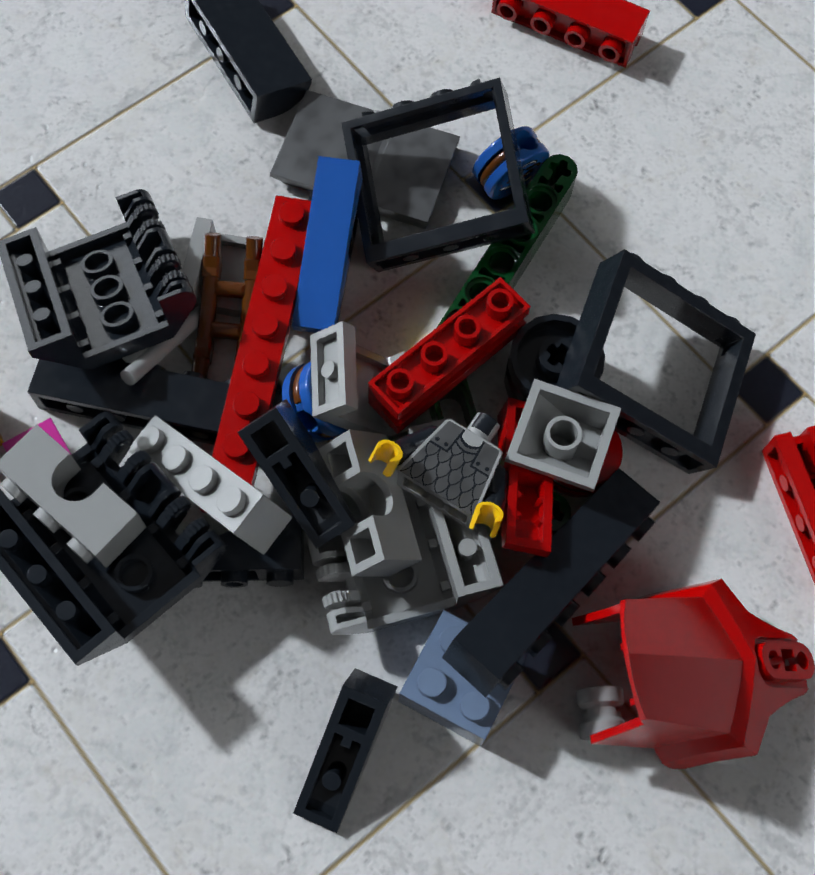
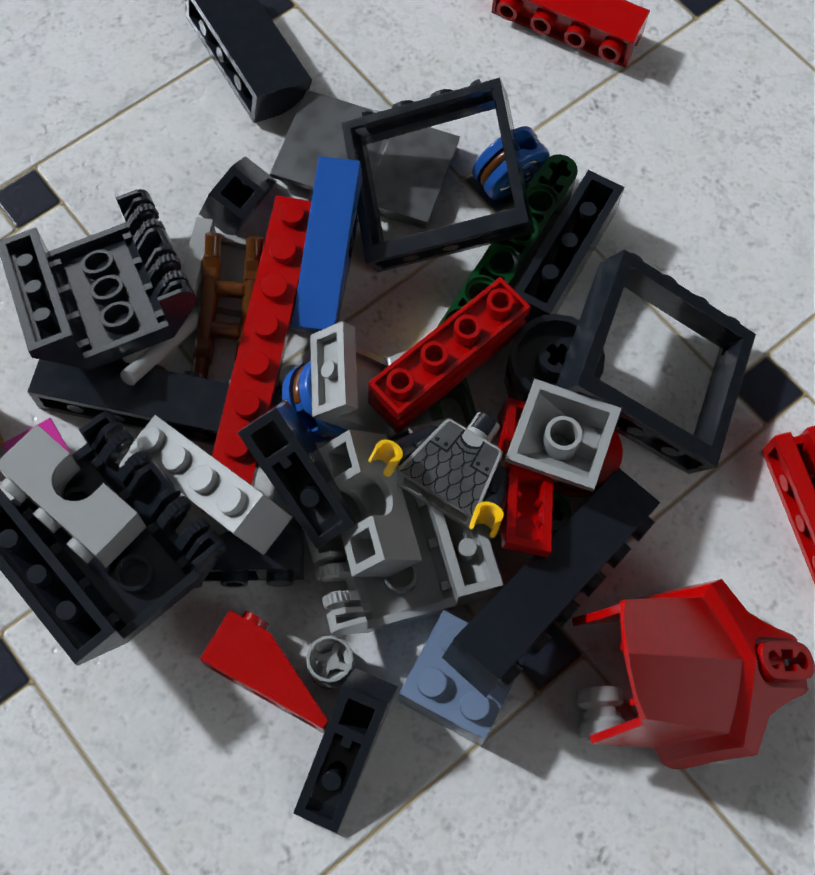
(237, 196): none -> black slope
(253, 660): none -> red slope
(326, 656): none -> light grey wheel
(569, 245): none -> black brick

